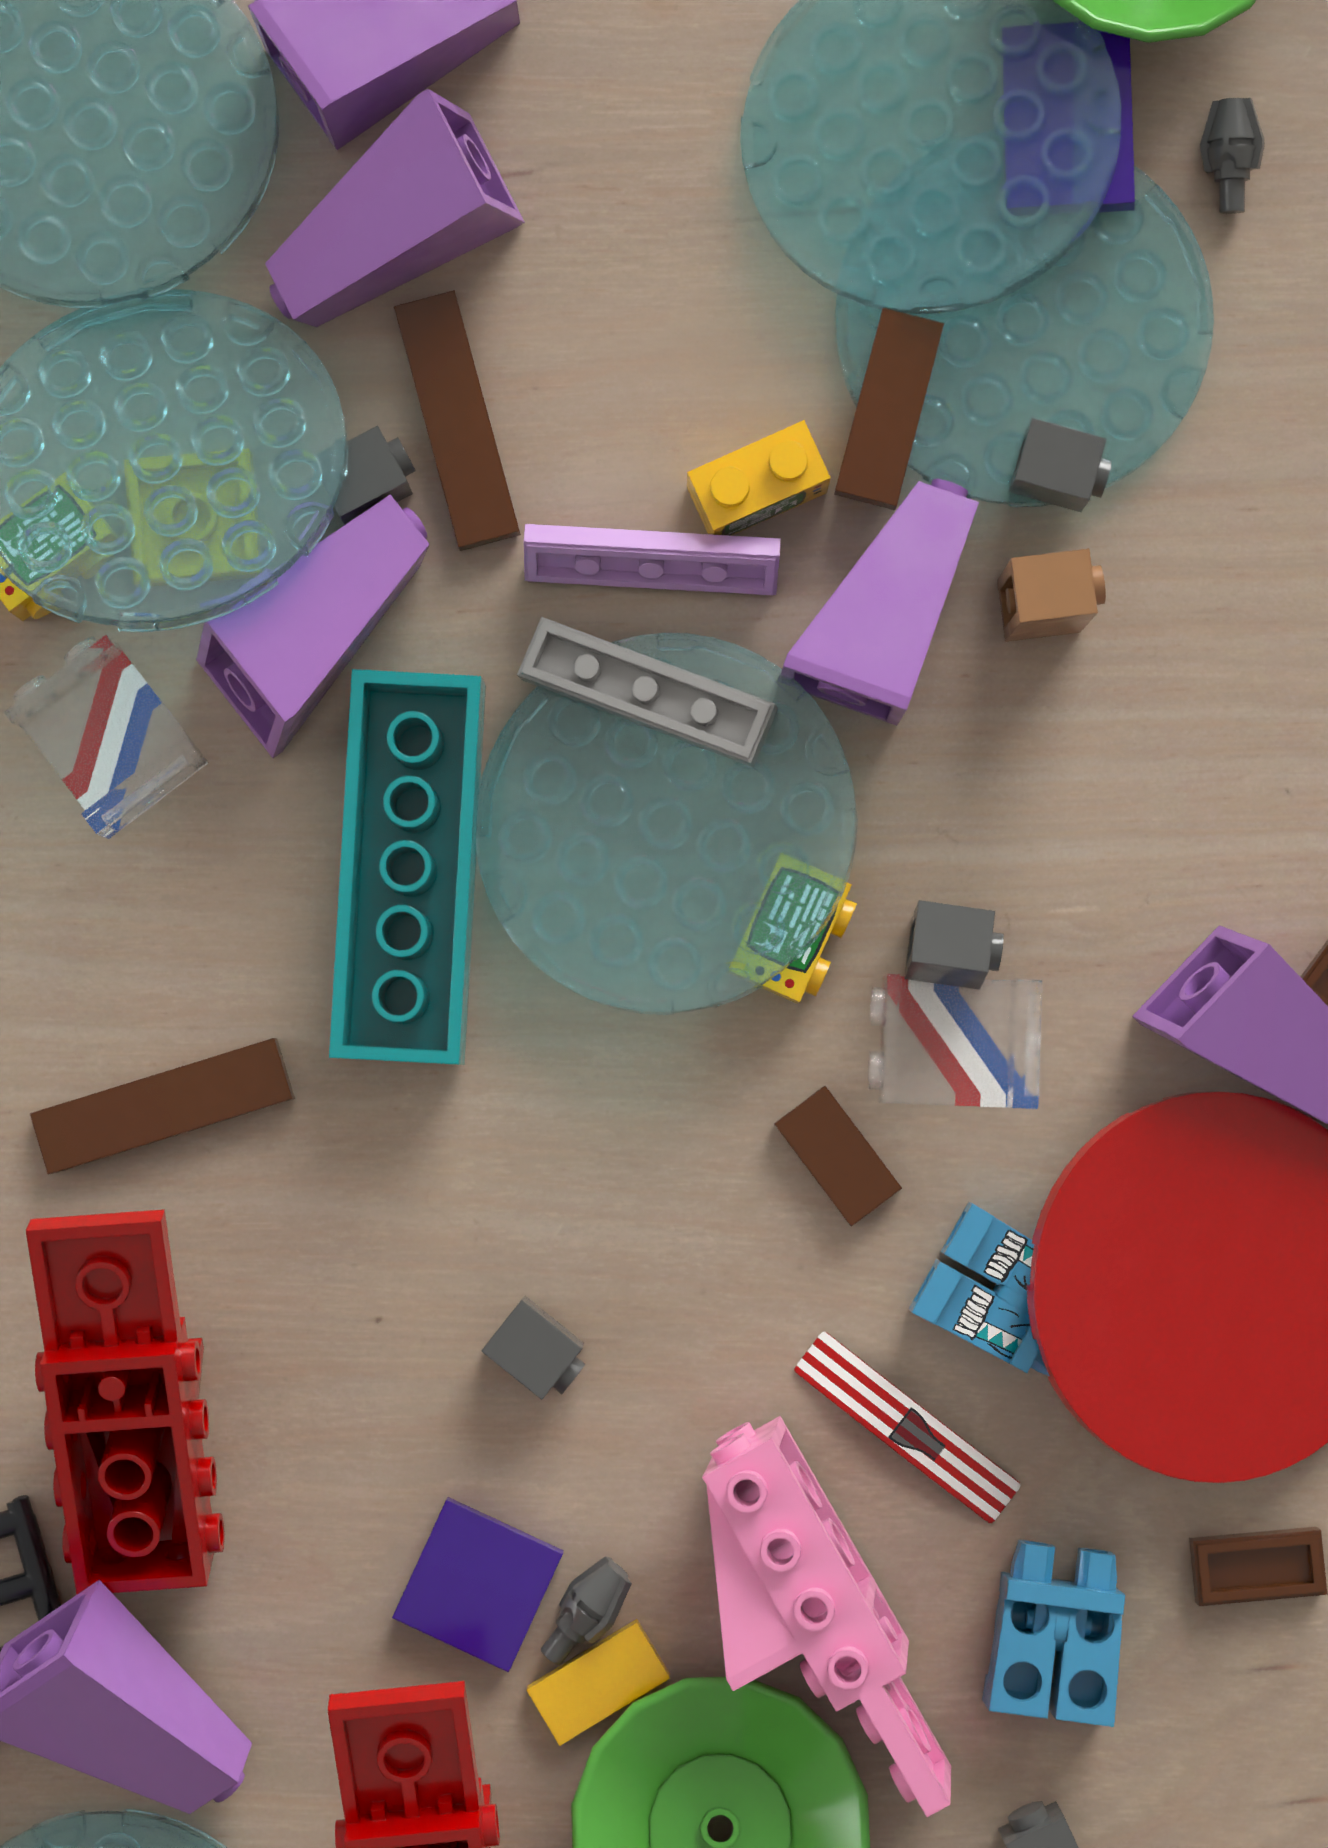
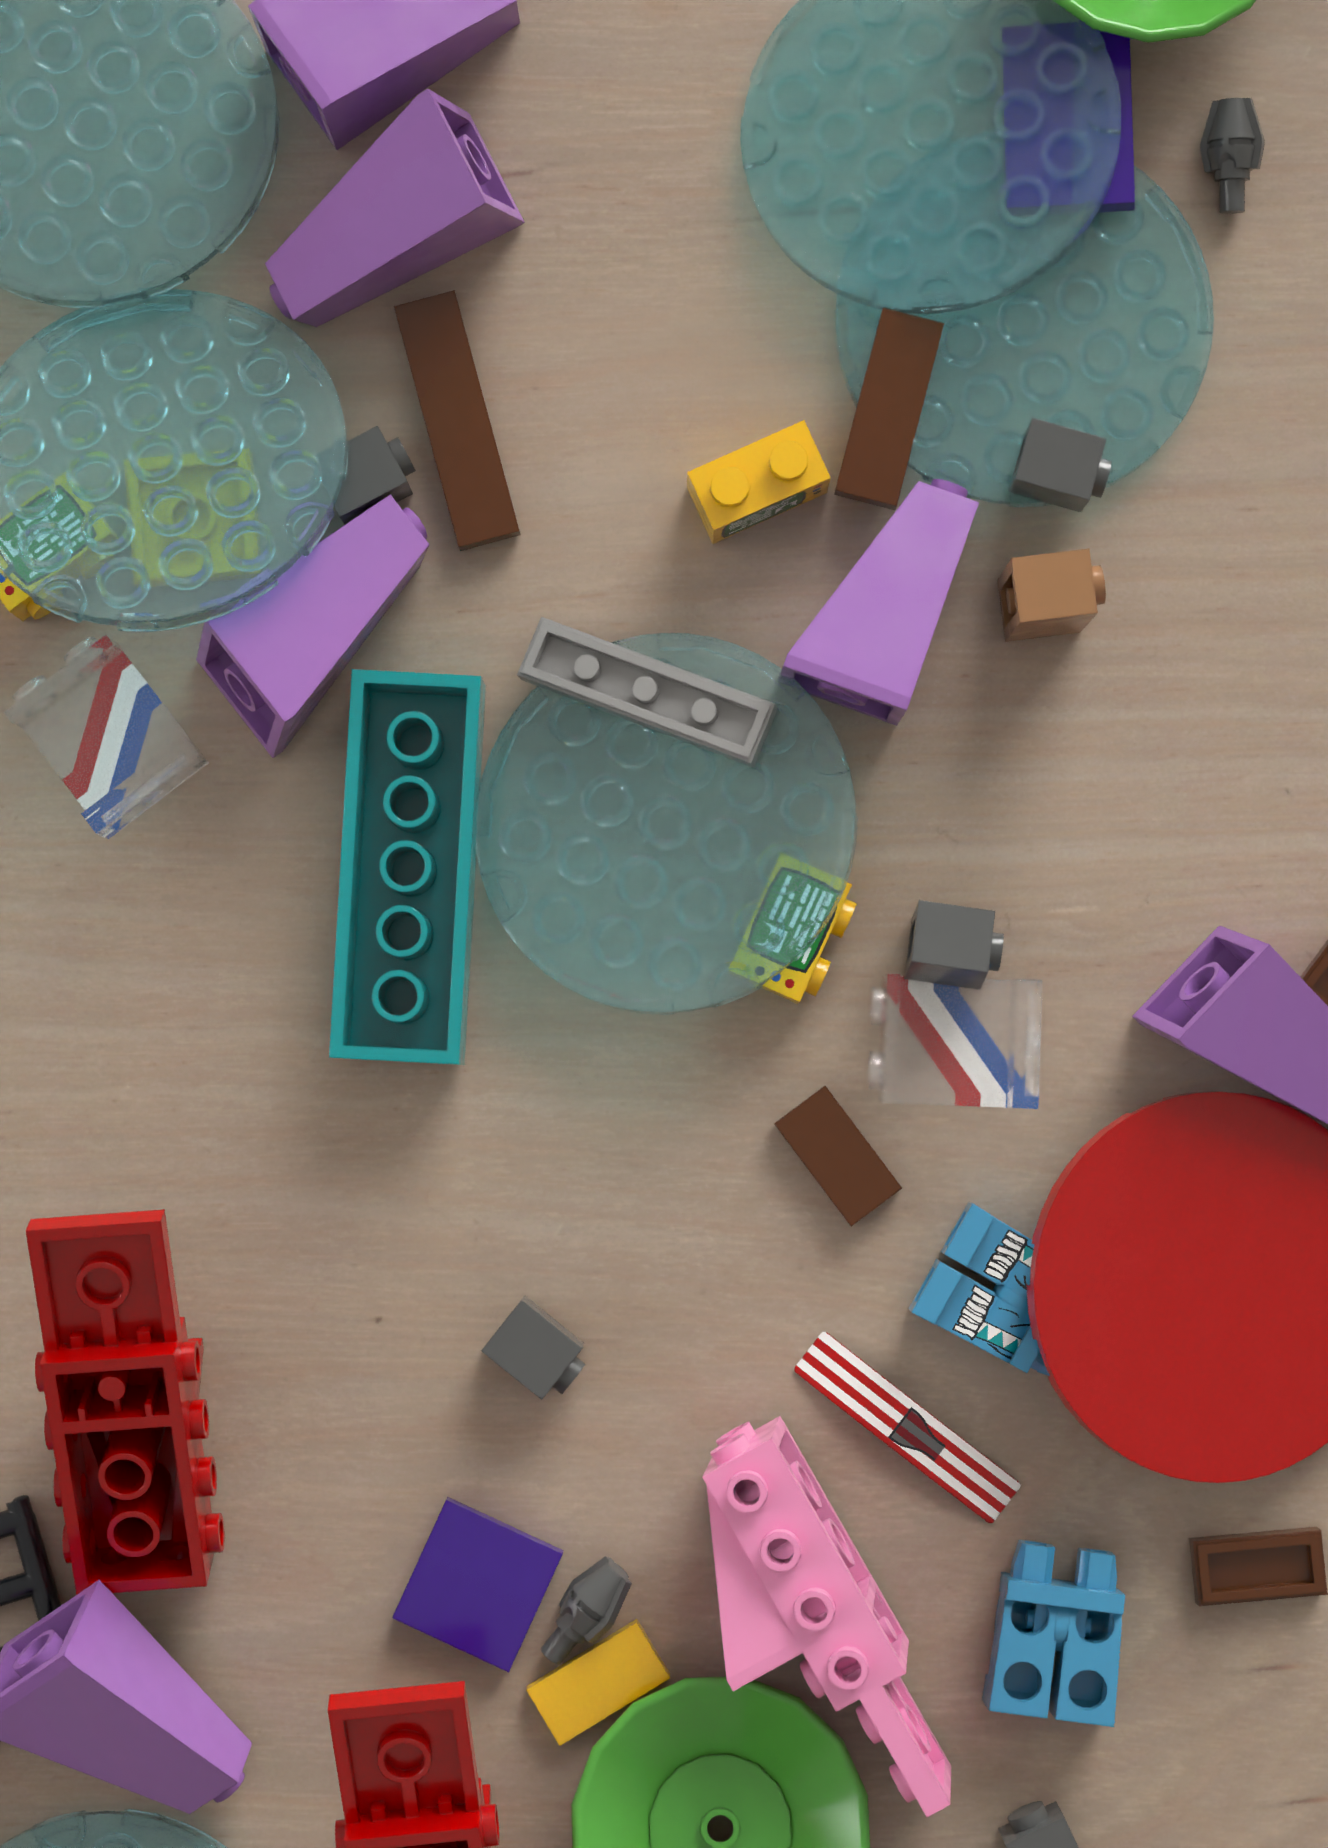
(162, 1106): reddish brown tile -> none
(651, 559): lavender tile -> none

